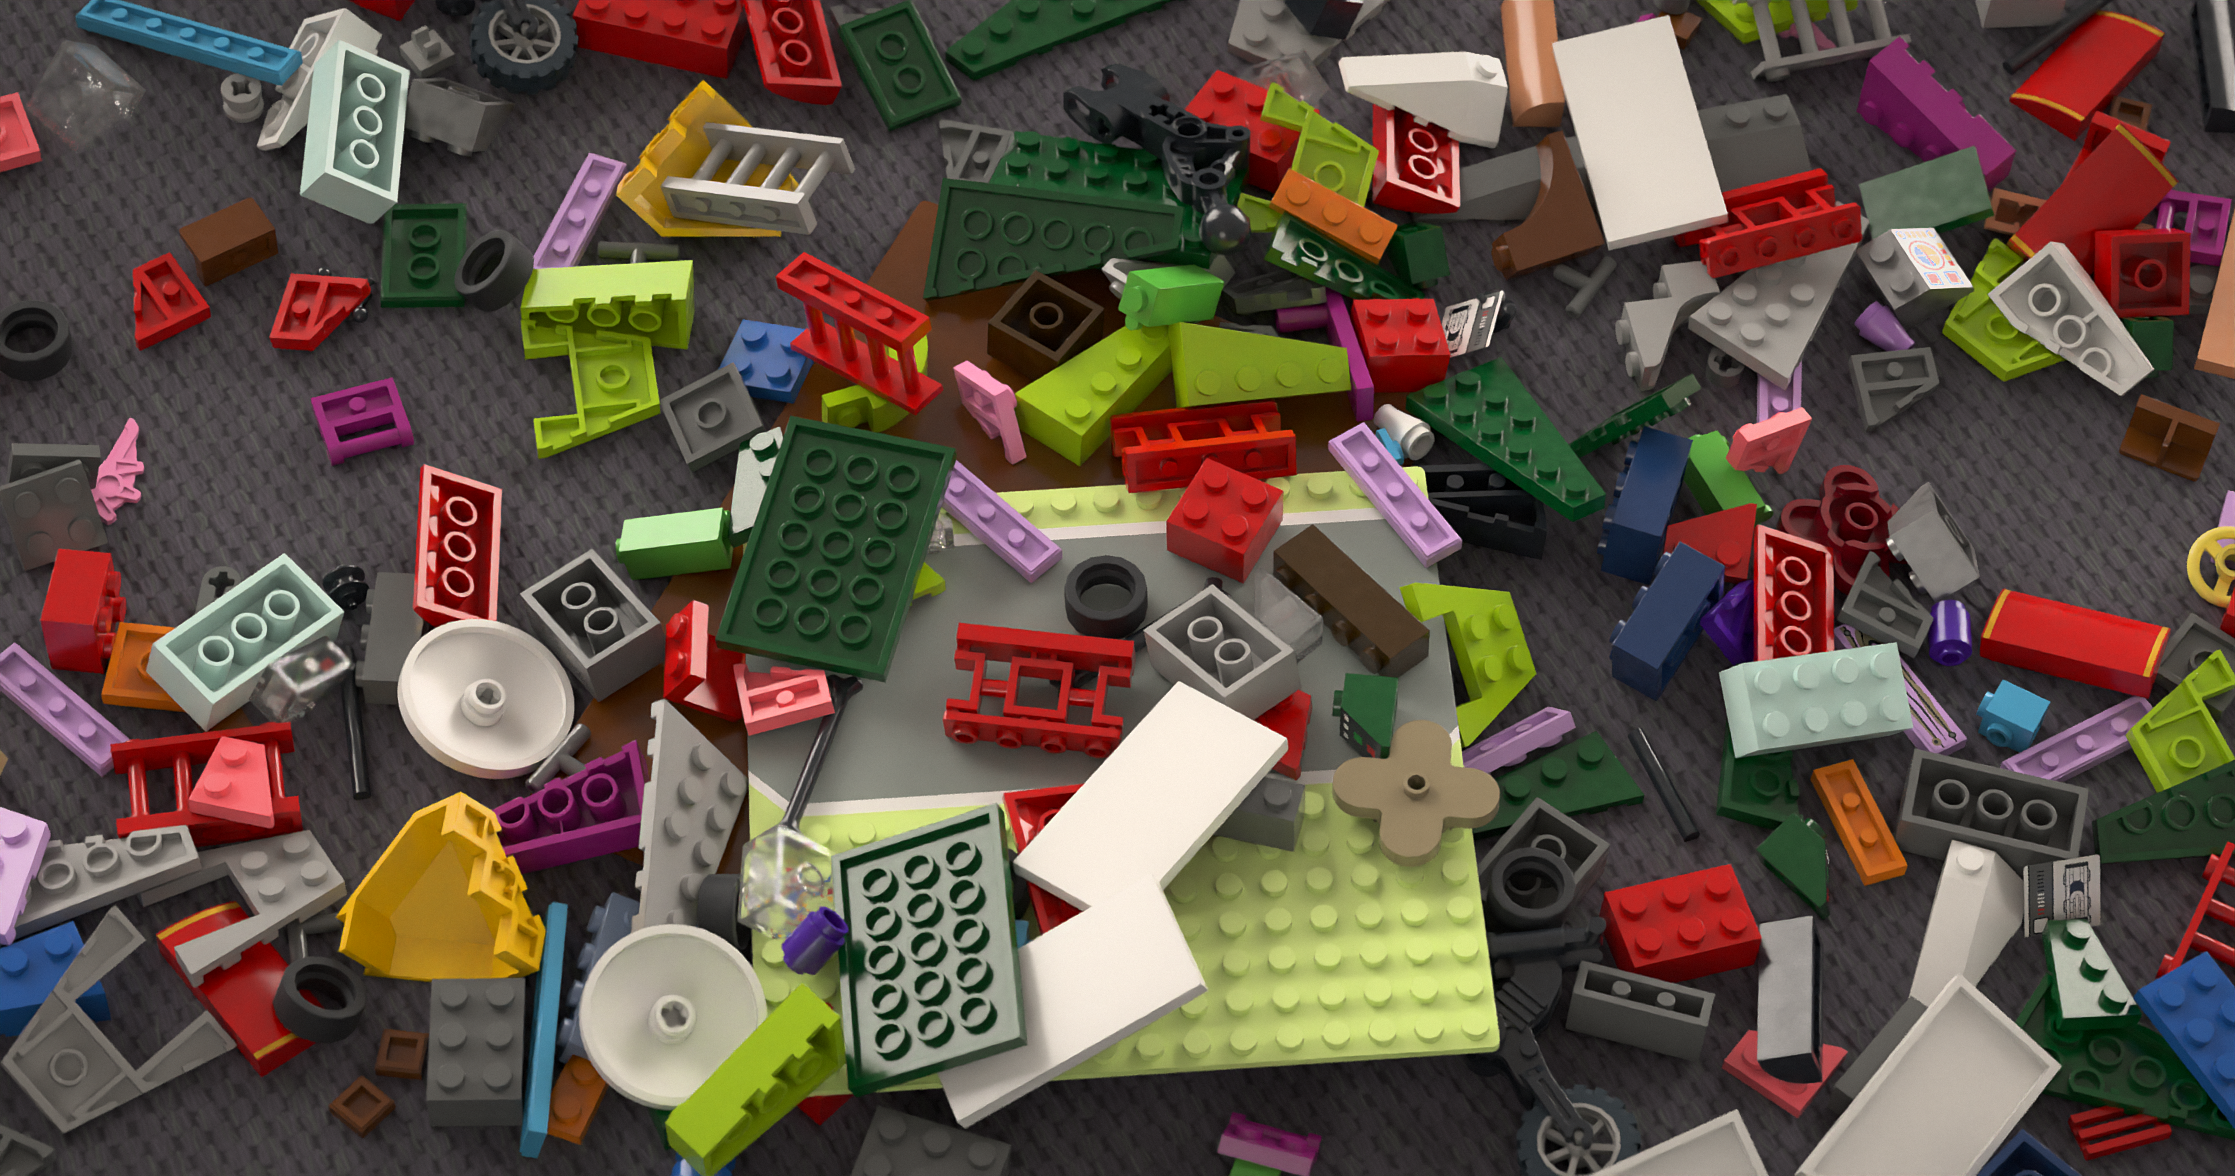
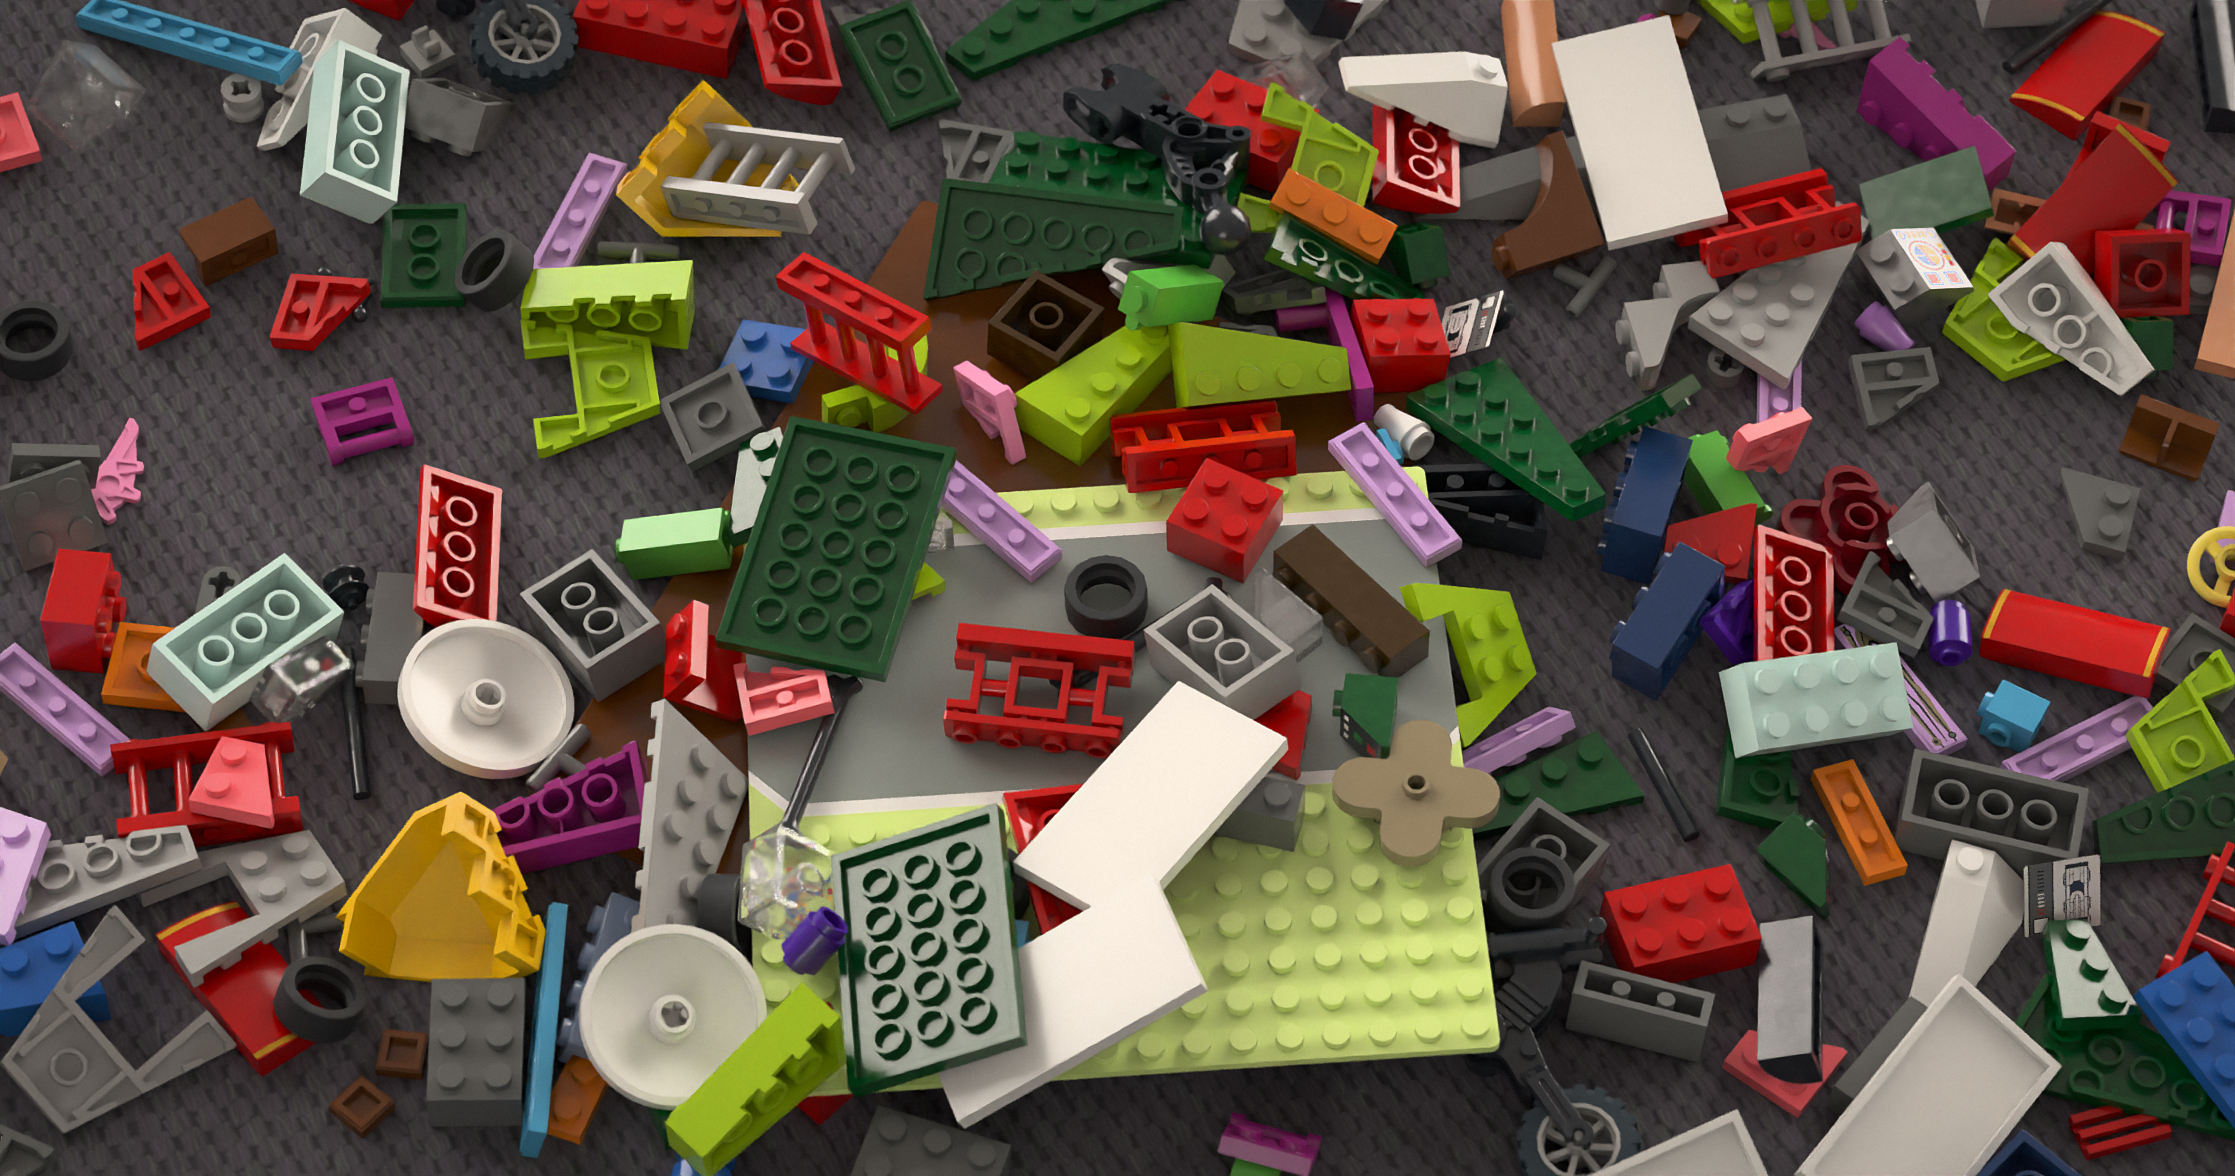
(2100, 511): none -> dark grey wing

